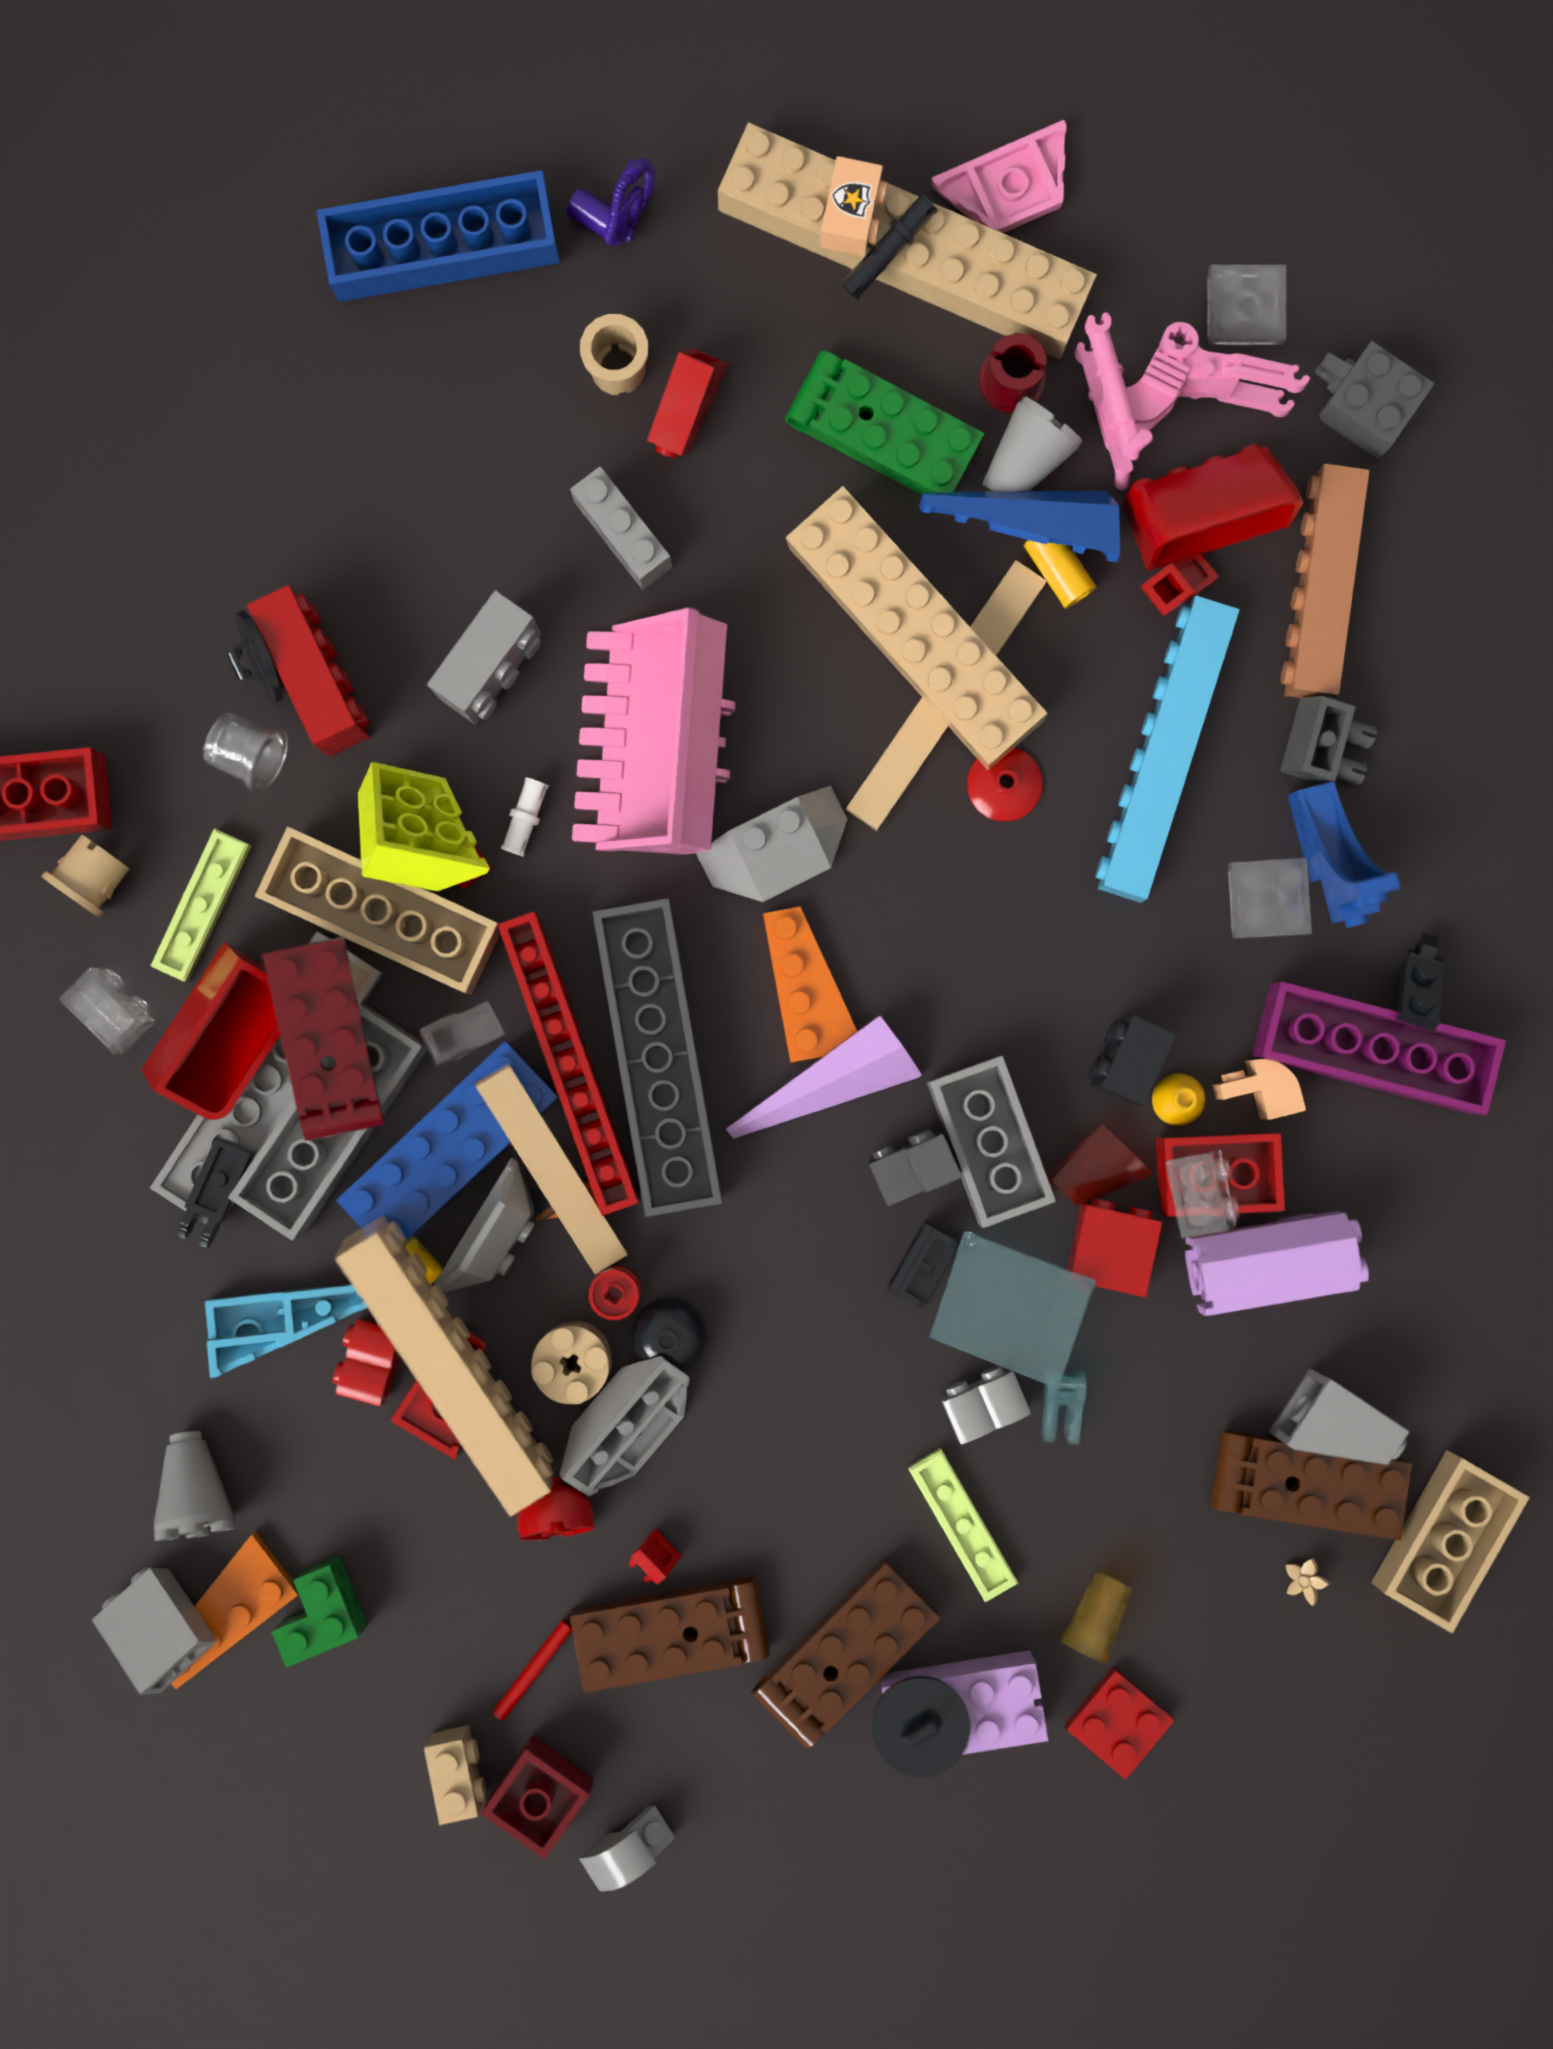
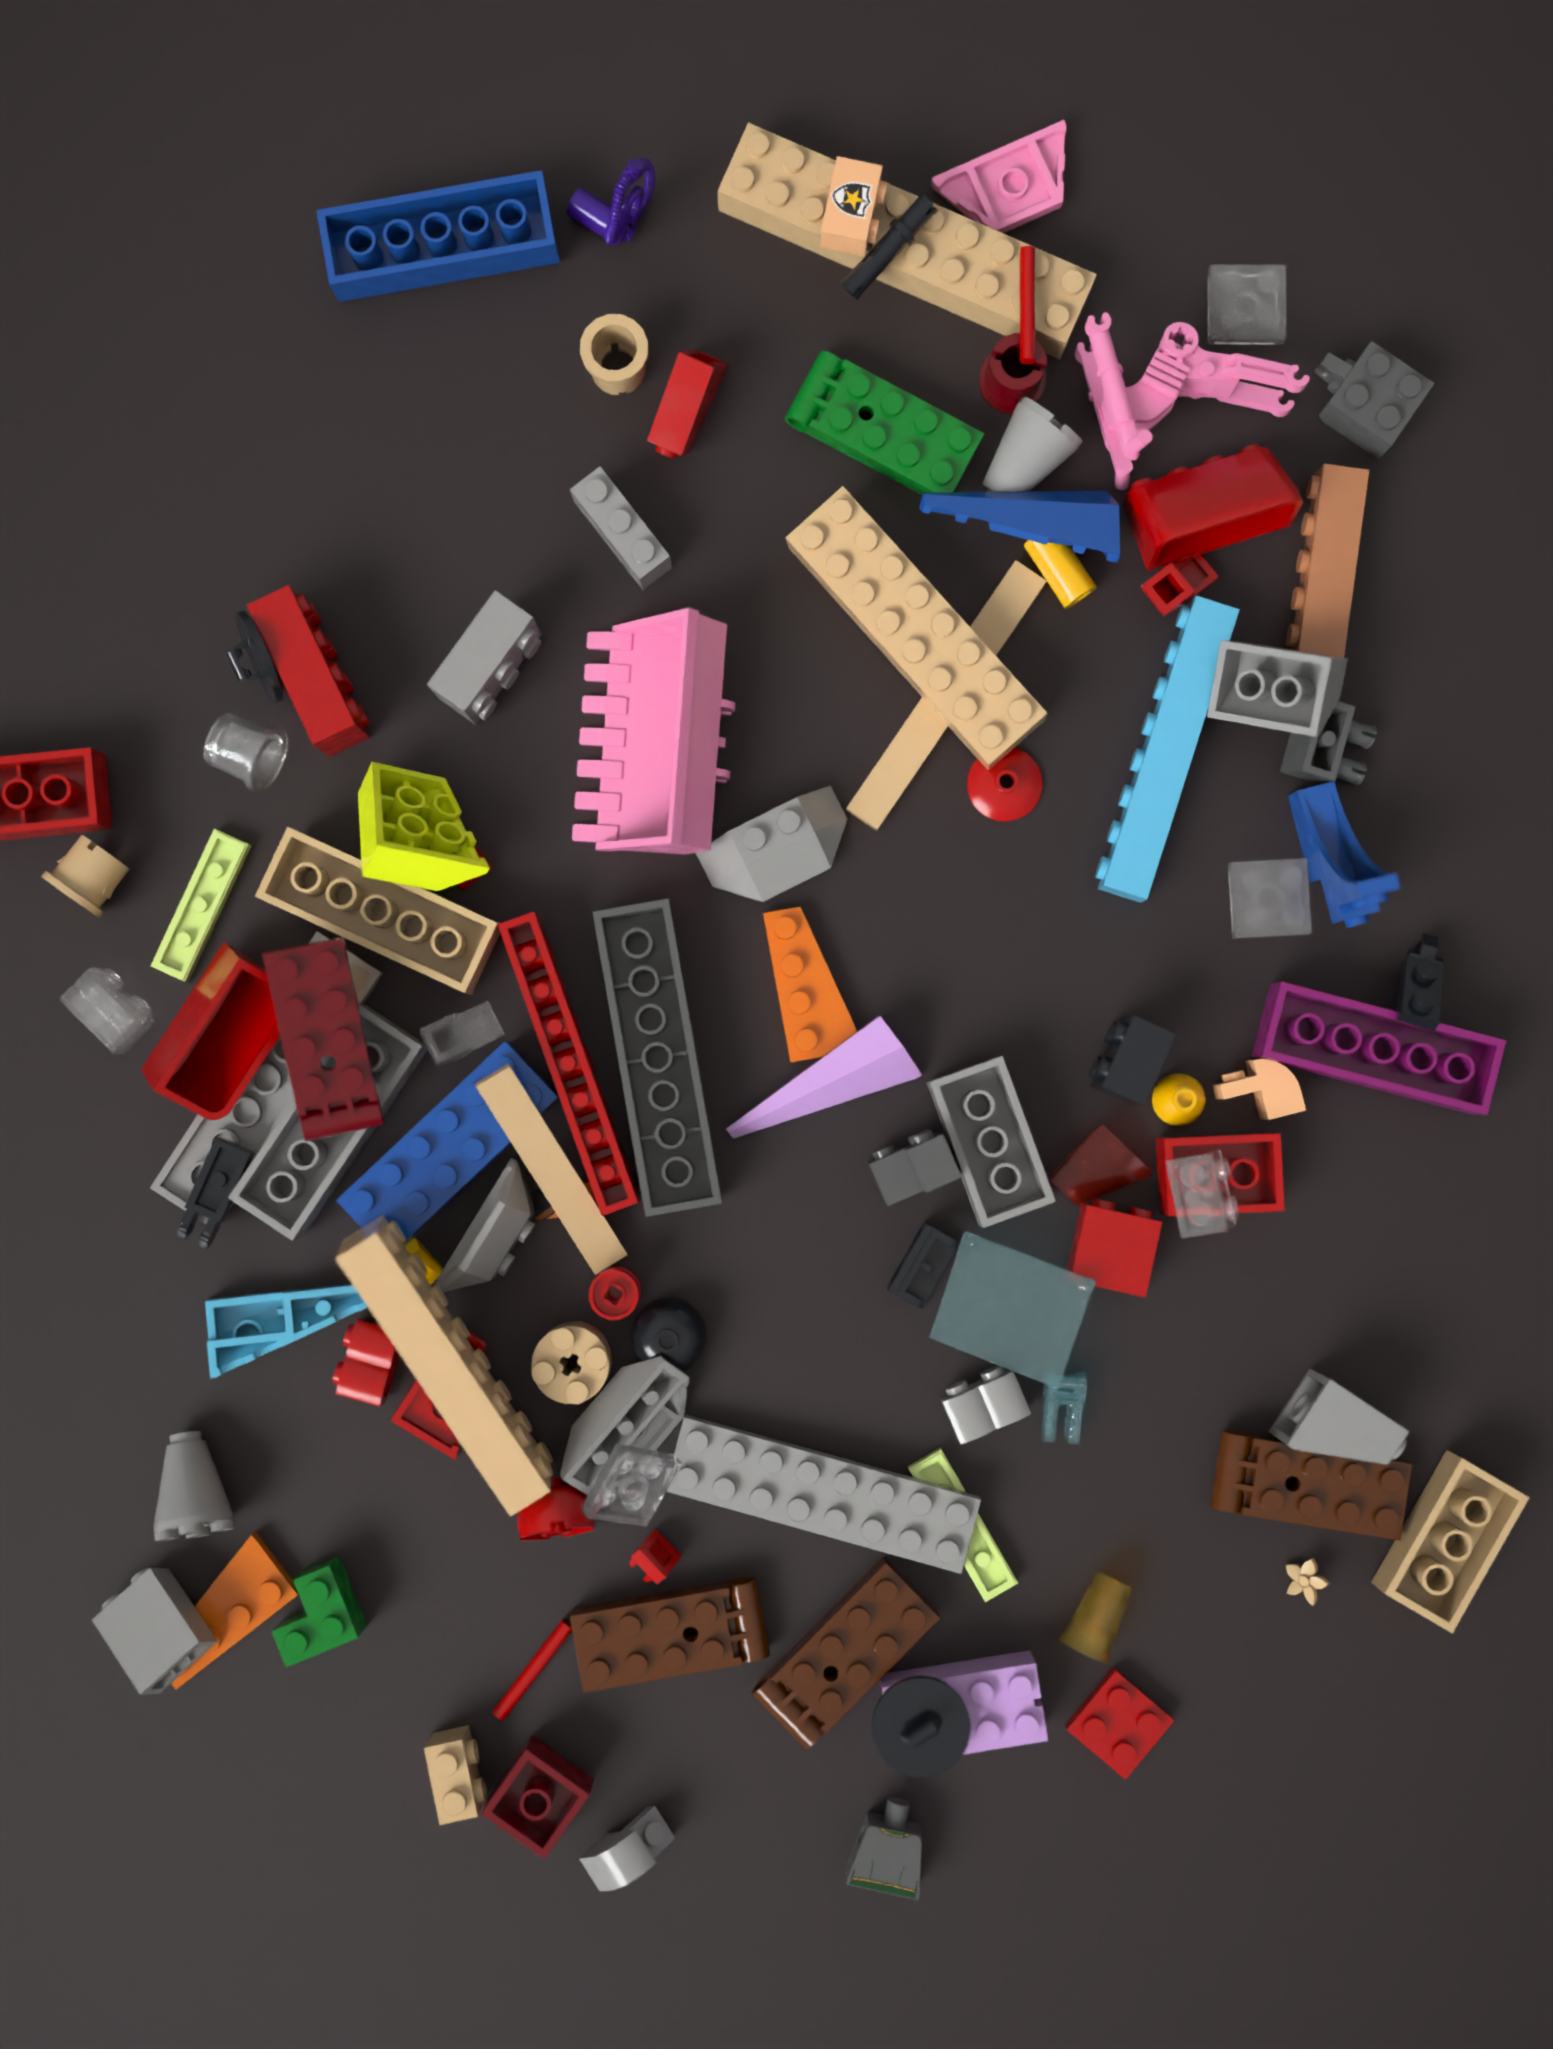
(524, 816): white pin -> none
(631, 1485): none -> clear plate
(824, 1494): none -> light grey plate
(887, 1852): none -> dark grey torso
(1027, 305): none -> red bar
(1275, 687): none -> light grey slope
(1275, 1262): lavender brick -> none

